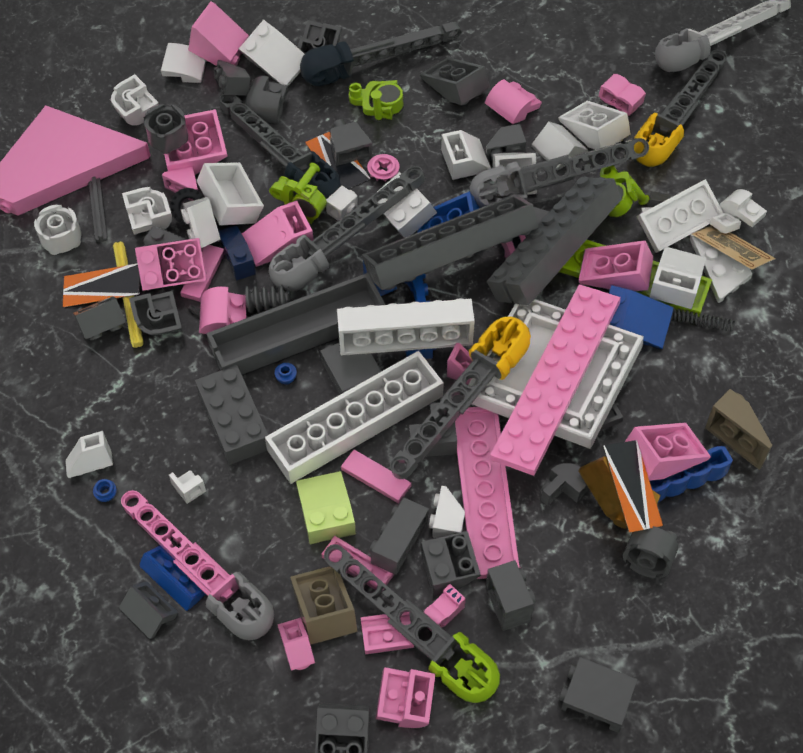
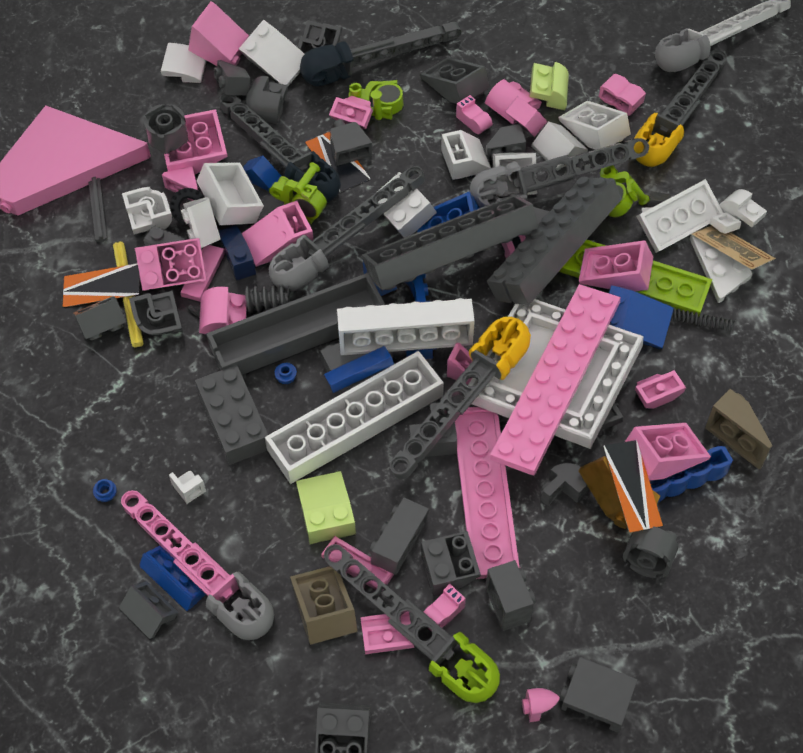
(58, 229): white brick -> none
(88, 455): white slope -> none
(132, 100): white brick -> none
(261, 172): none -> blue slope
(296, 644): bright pink slope -> none
(341, 203): white brick -> none
(352, 110): none -> bright pink slope
(359, 369): none -> blue slope
(375, 476): bright pink tile -> none
(384, 161): bright pink gear -> none
(405, 697): bright pink brick -> none
(448, 516): white slope -> none
(473, 115): none -> bright pink leg
(526, 116): none -> bright pink slope
(537, 702): none -> bright pink plate
(550, 84): none -> yellowish green brick
(659, 389): none -> bright pink slope
(678, 277): white slope -> none

